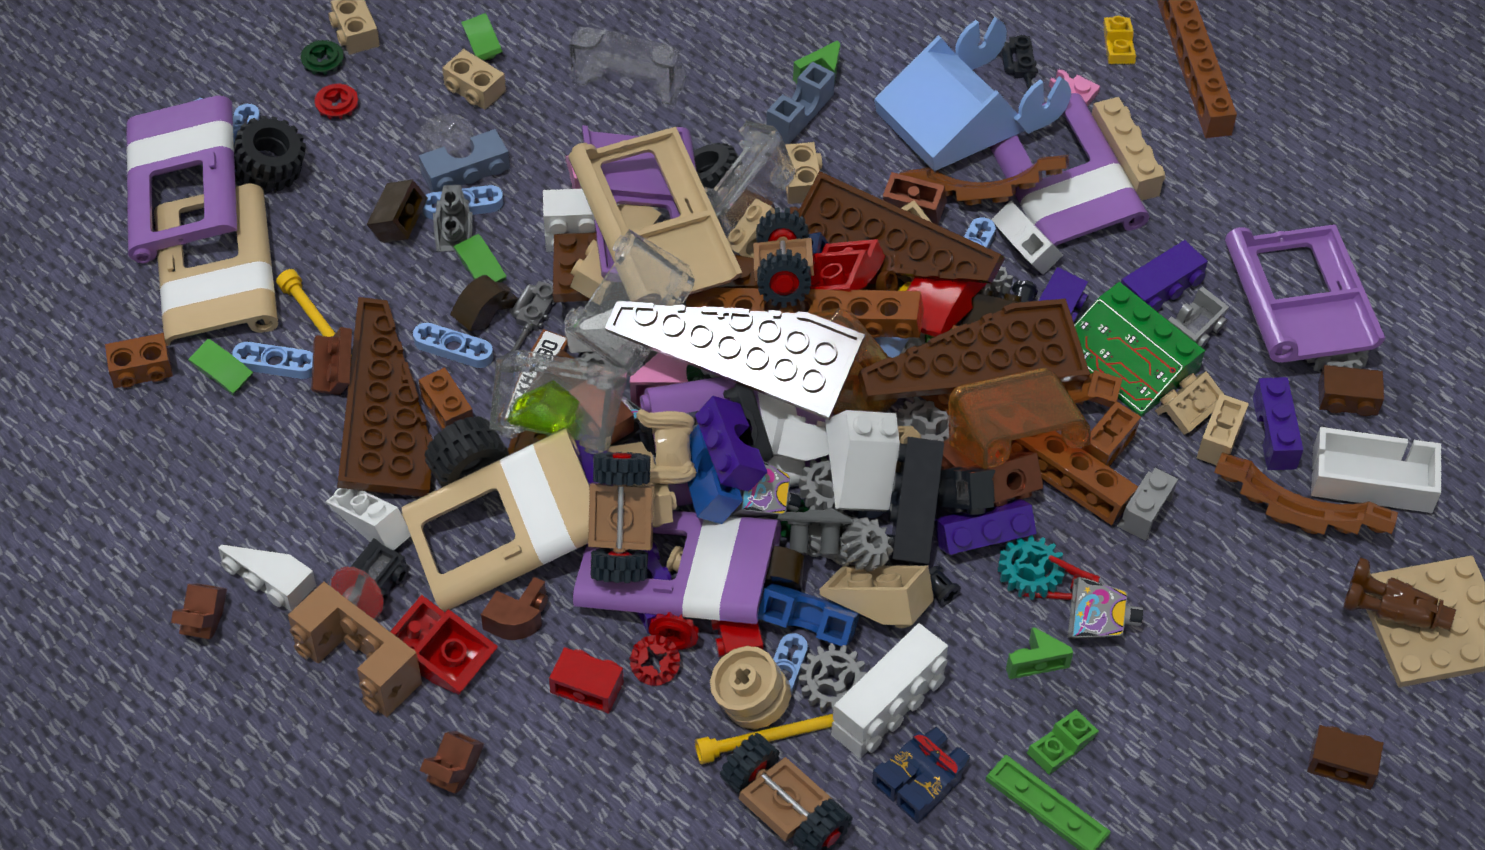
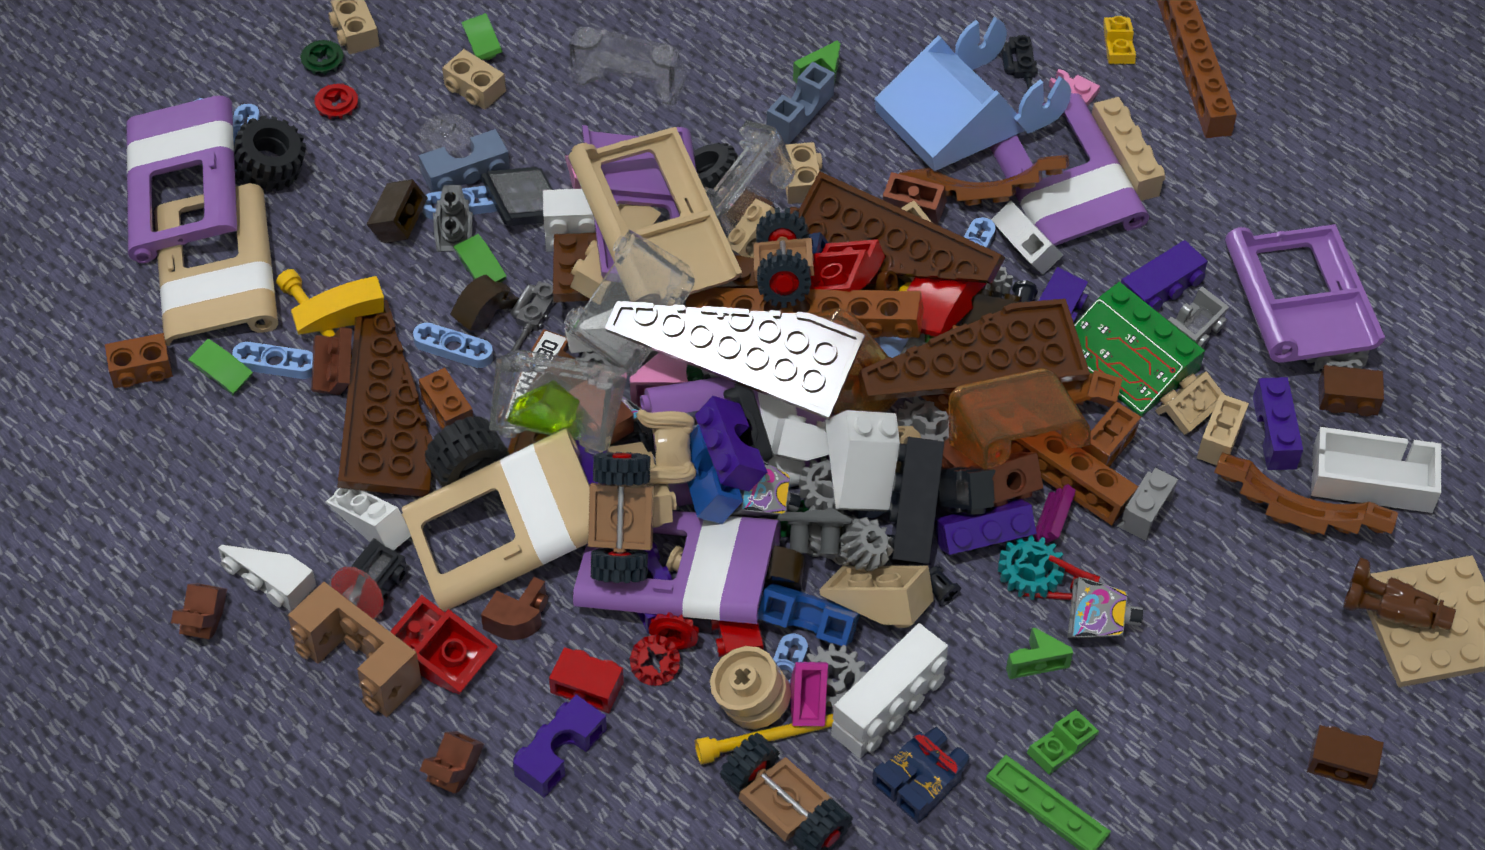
(339, 306): none -> yellow slope
(517, 194): none -> clear piece
(573, 724): none -> dark purple arch
(808, 693): none -> dark pink slope
(1054, 514): none -> magenta tile

